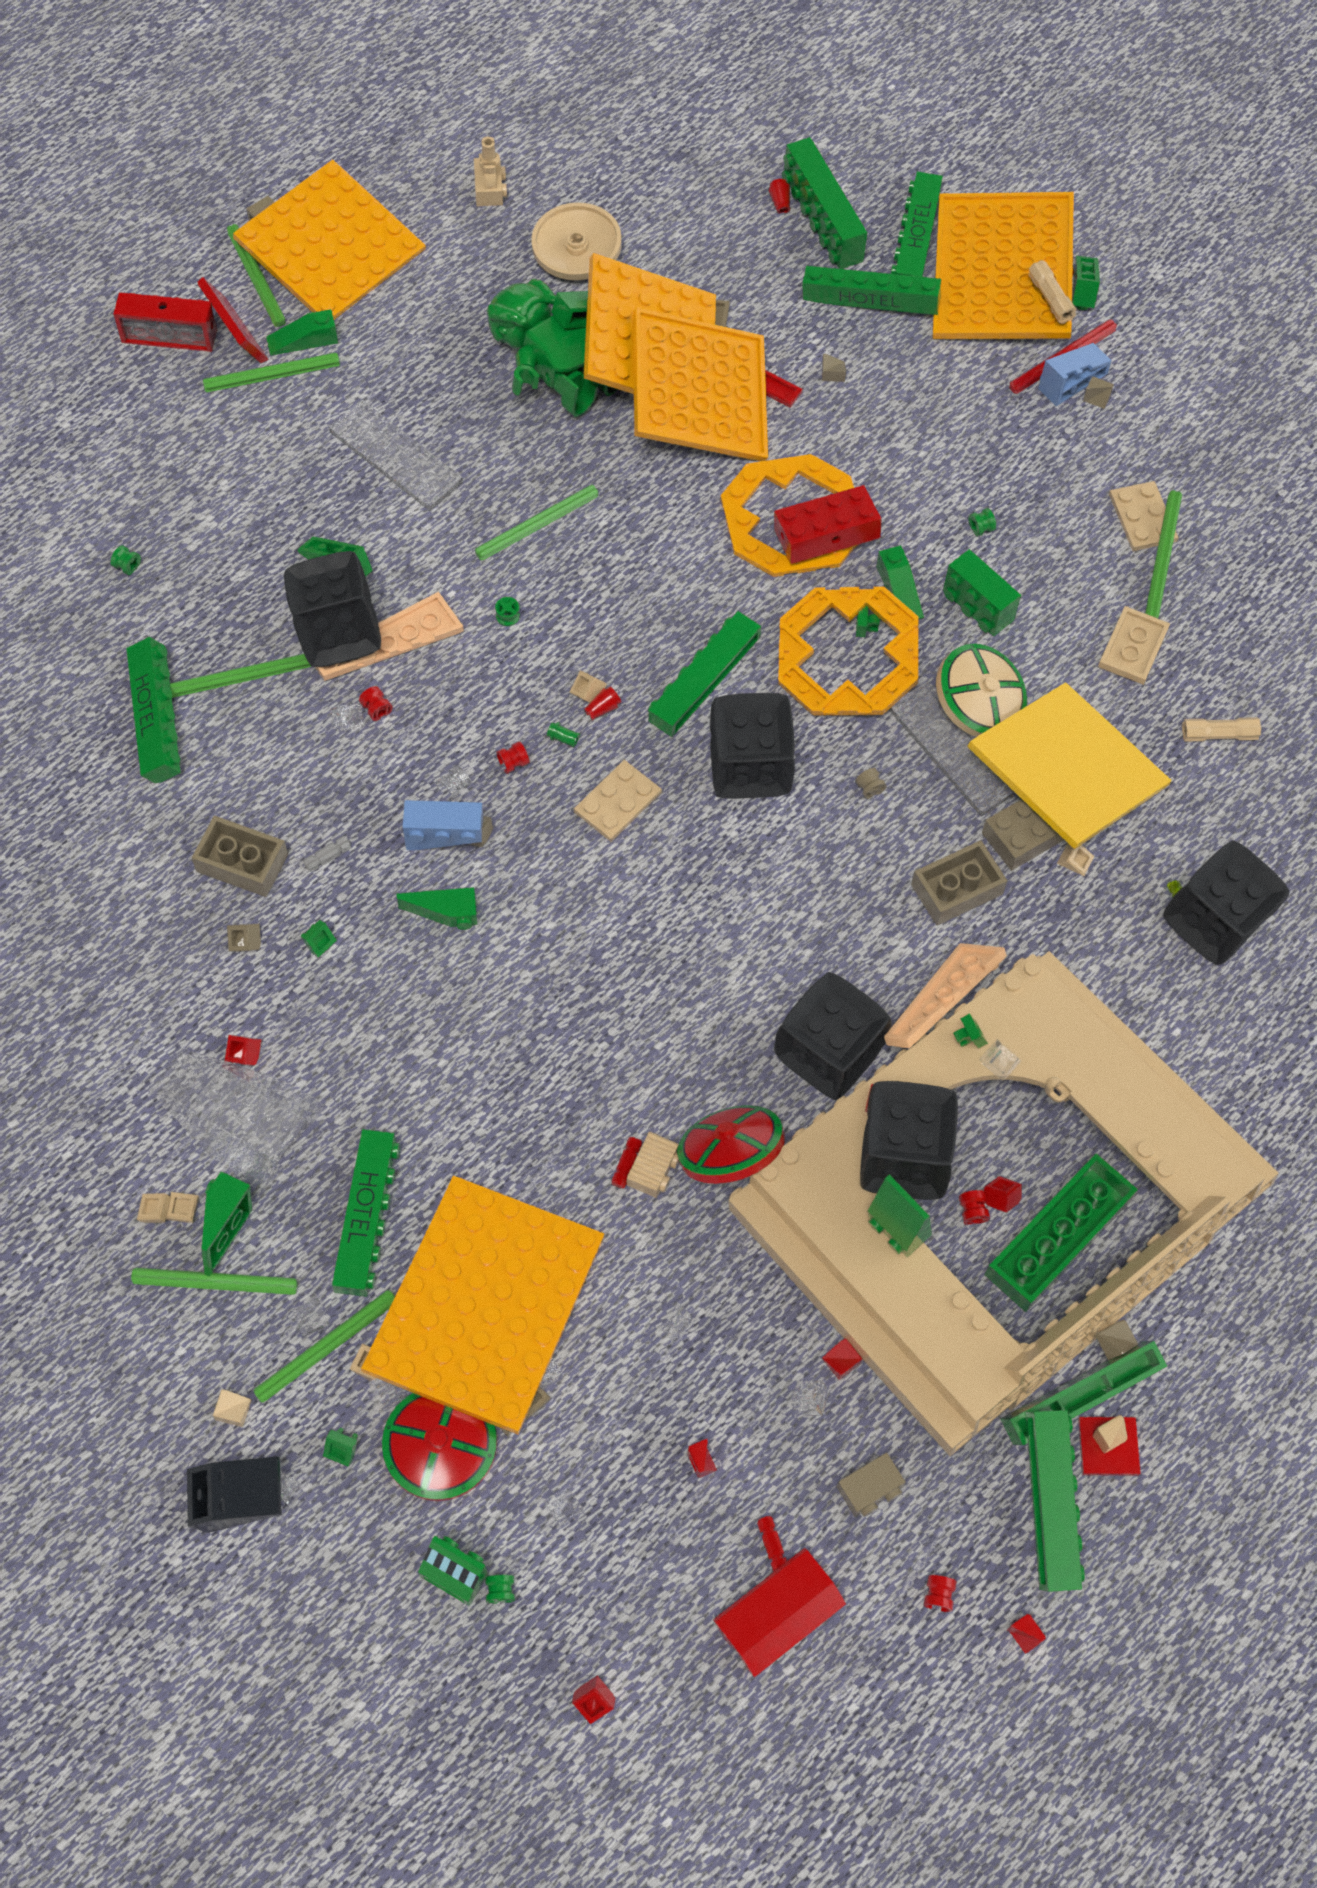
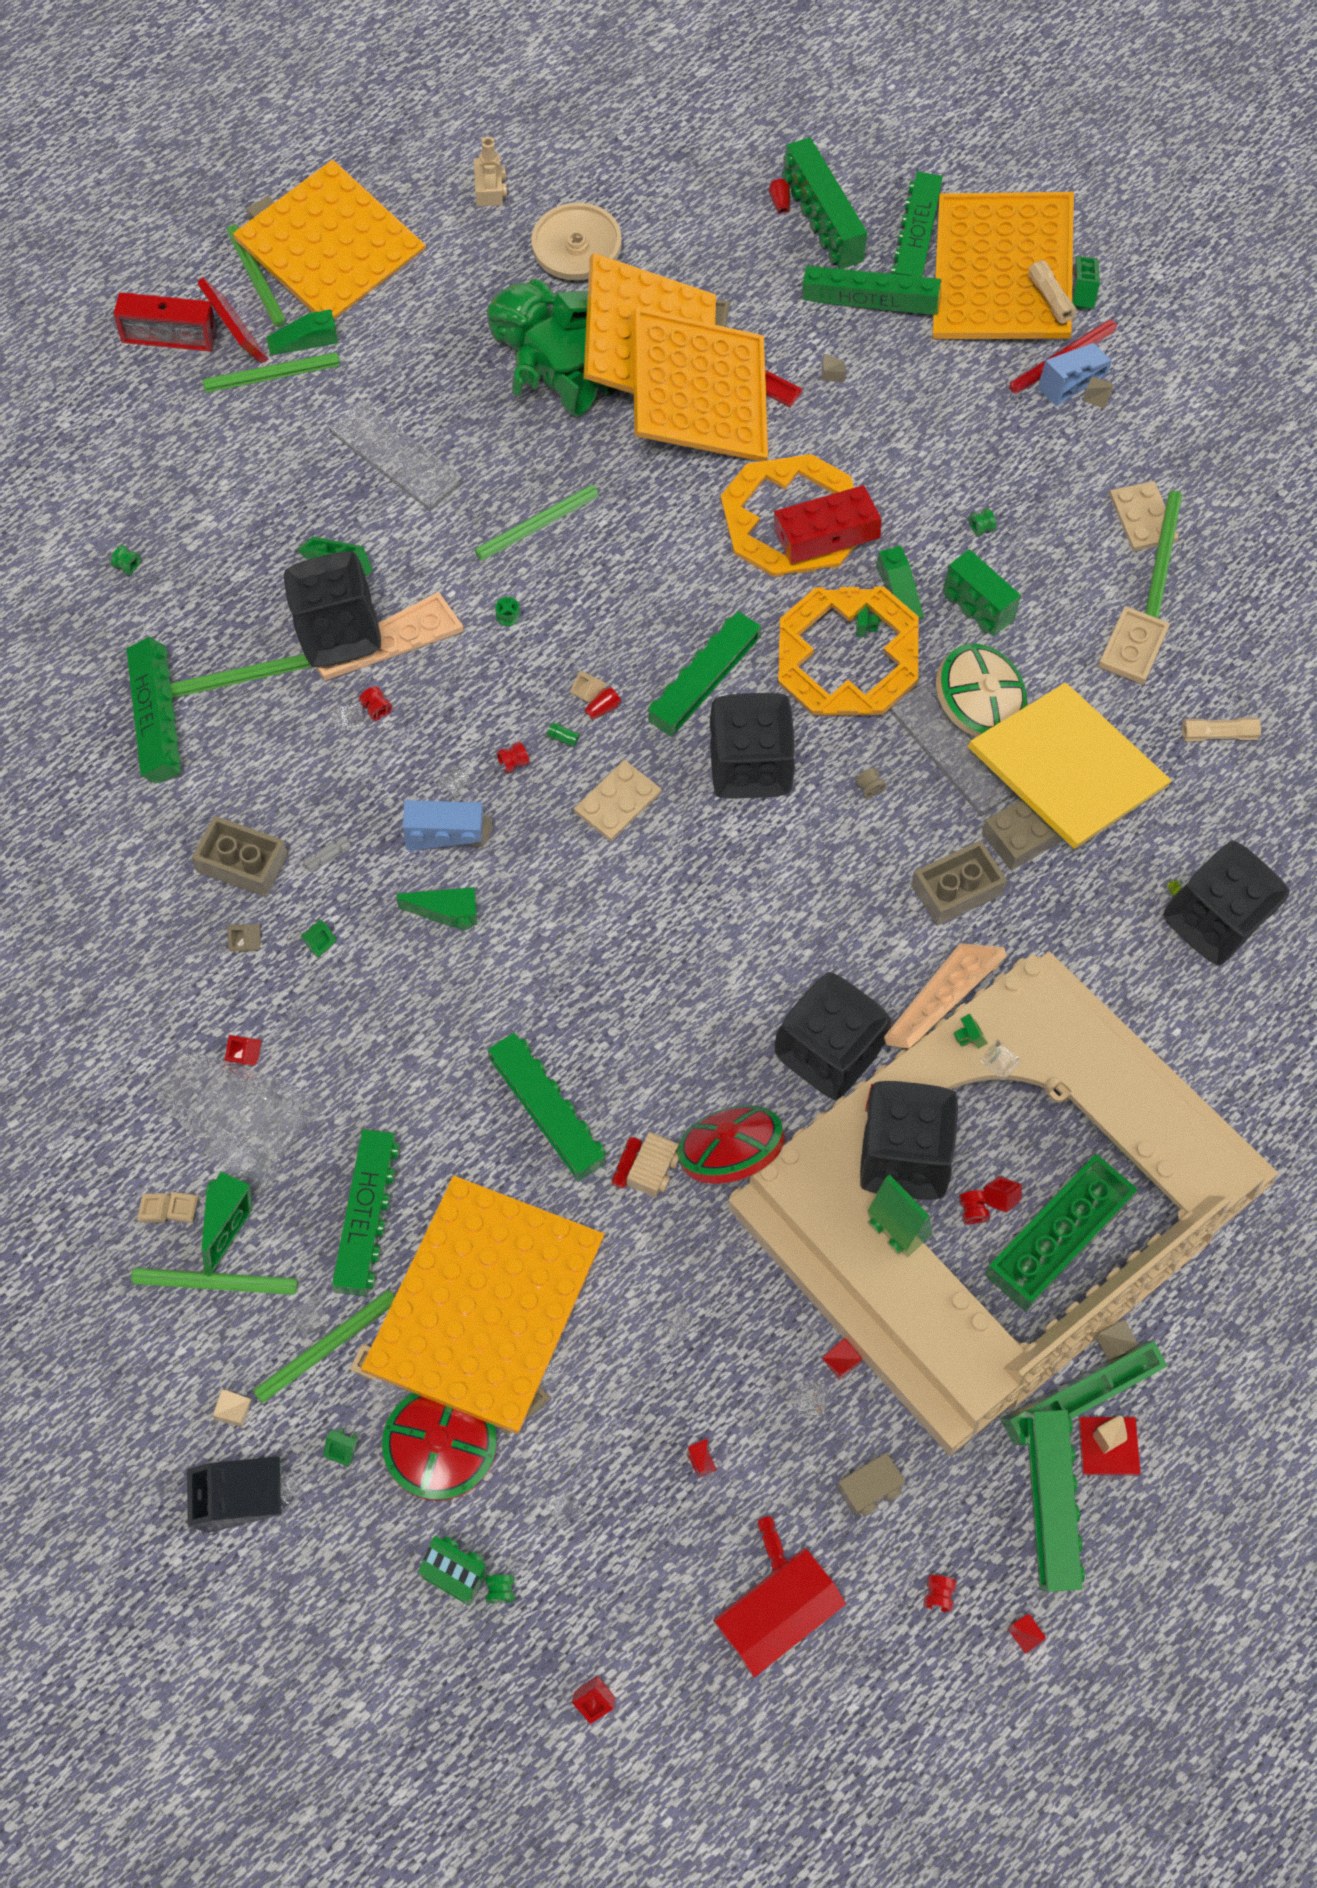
(546, 1106): none -> green brick
(1076, 859): tan slope -> none

